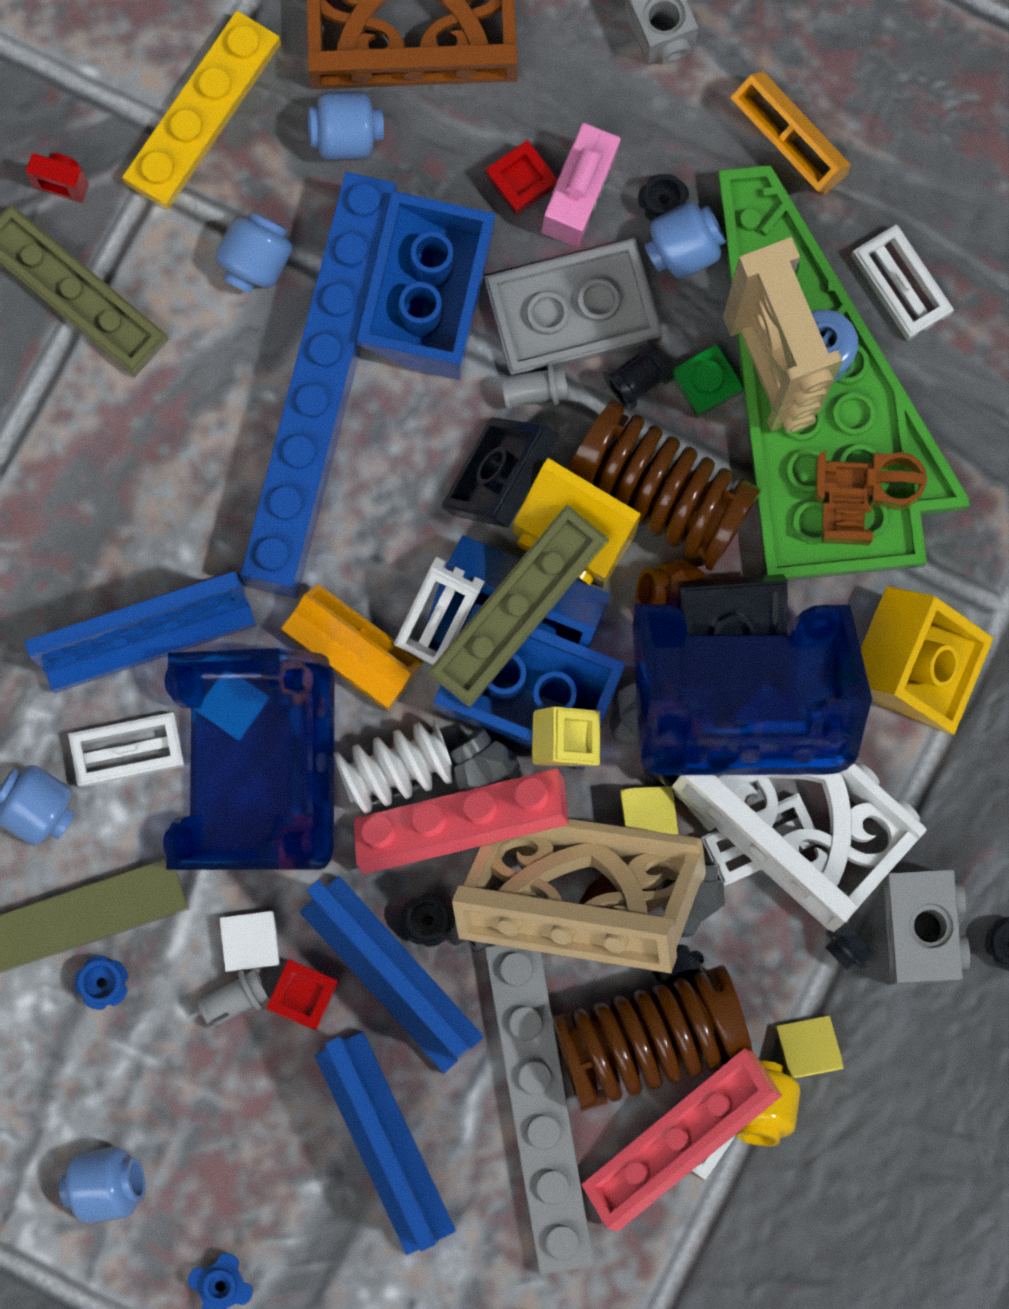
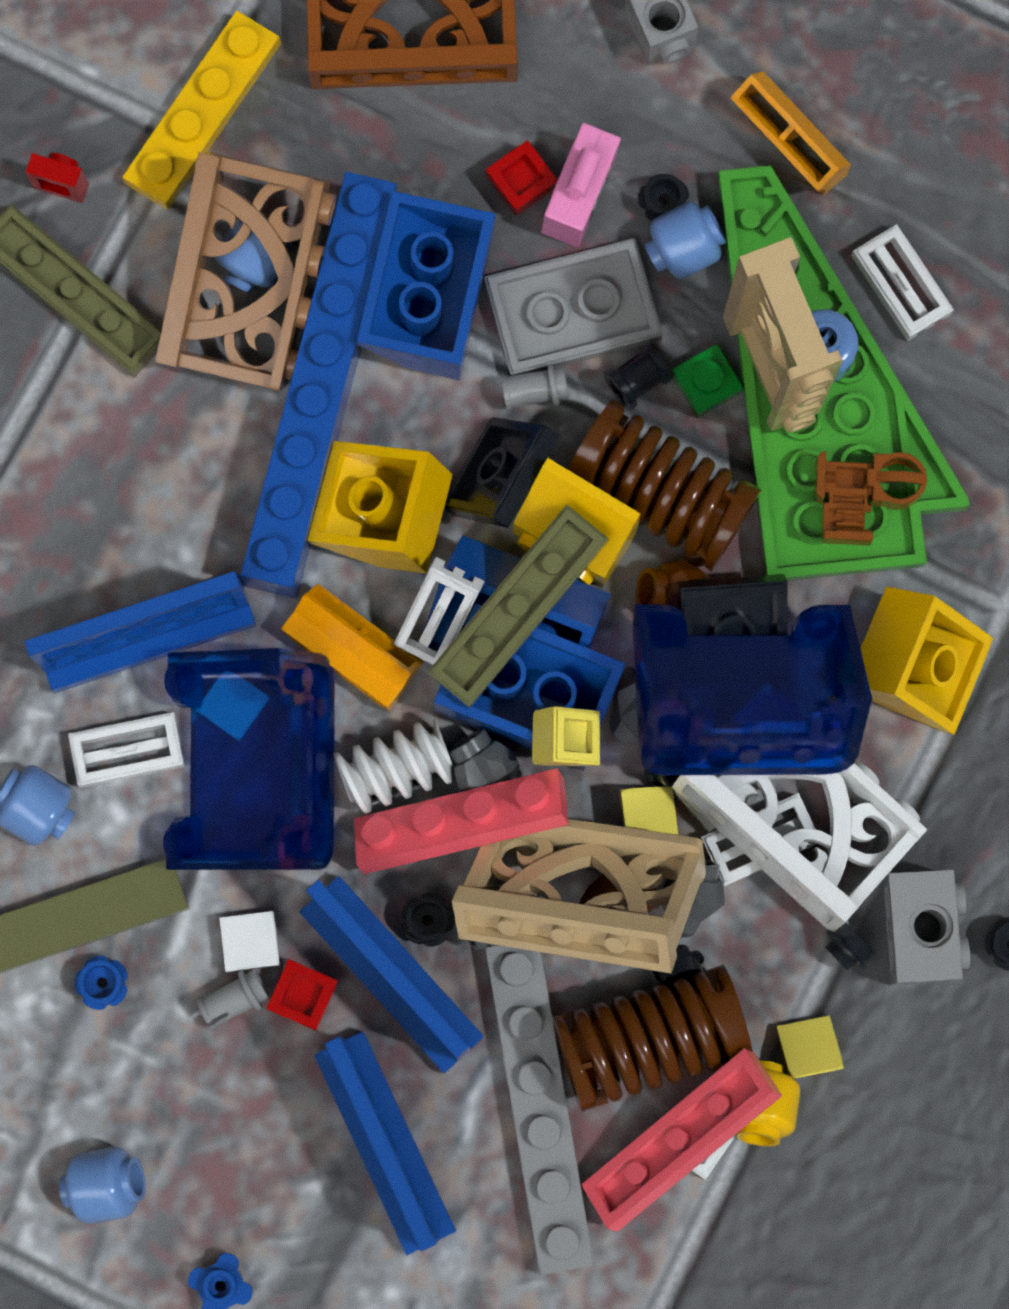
(184, 314): none -> medium nougat fence
(344, 125): medium blue head -> none
(381, 505): none -> yellow slope

